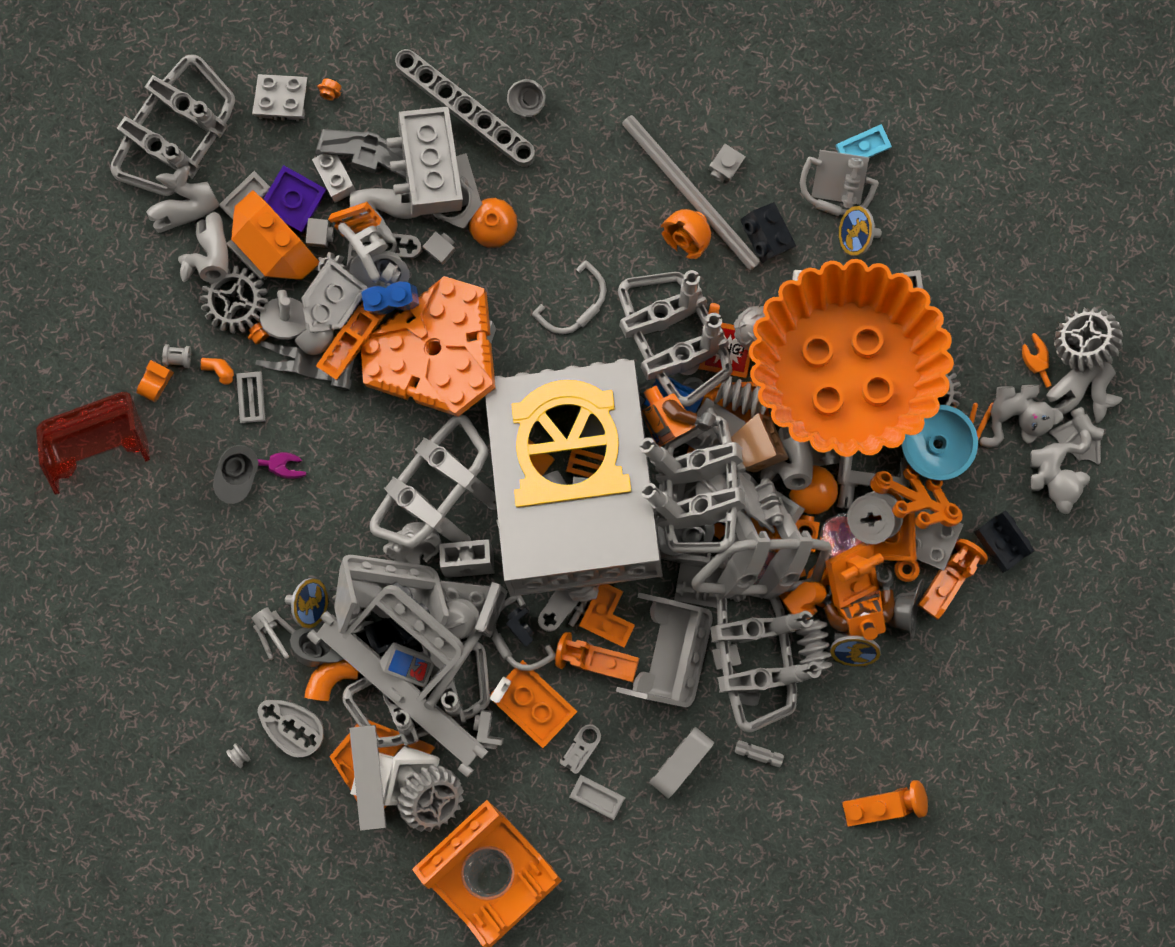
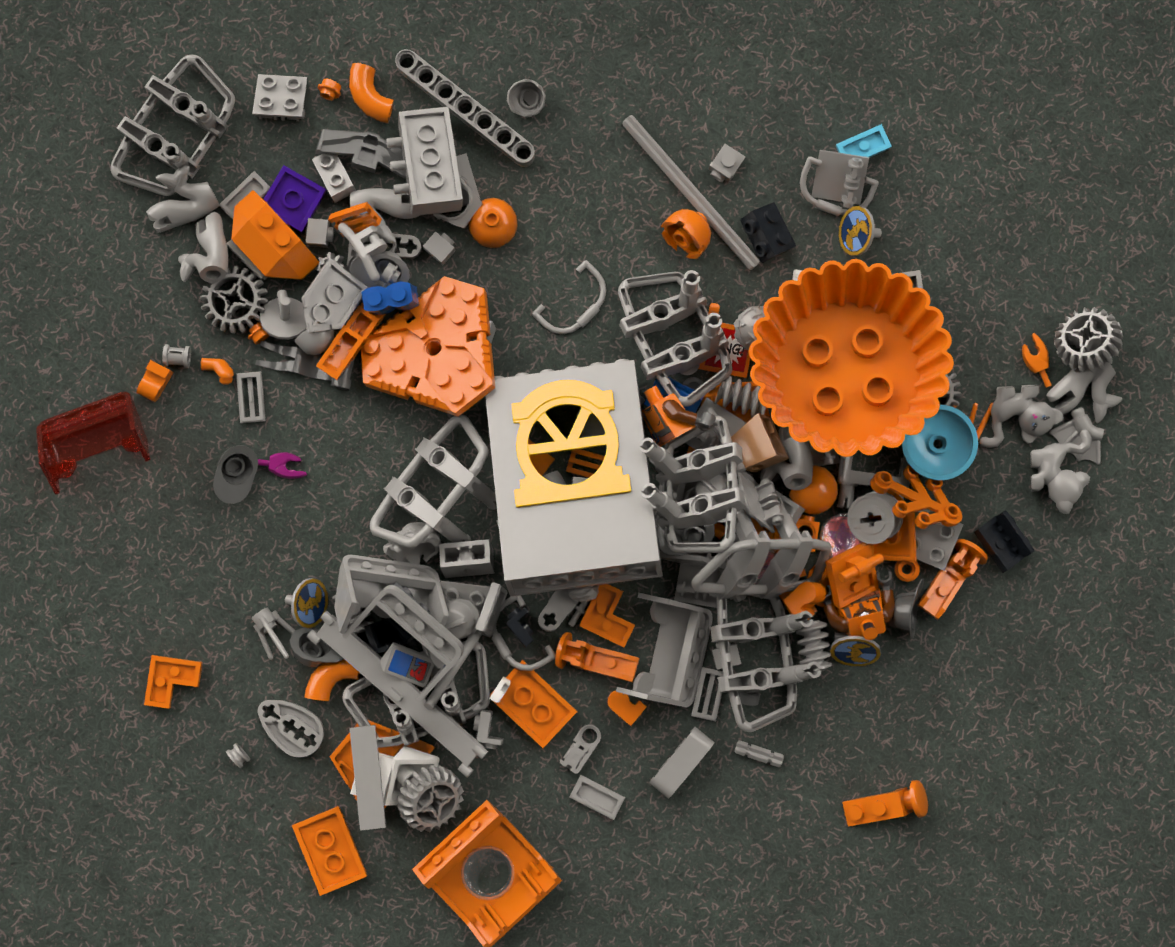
(165, 673): none -> orange plate
(329, 850): none -> orange plate
(365, 94): none -> orange cylinder
(624, 707): none -> orange leg
(704, 715): none -> light grey tile

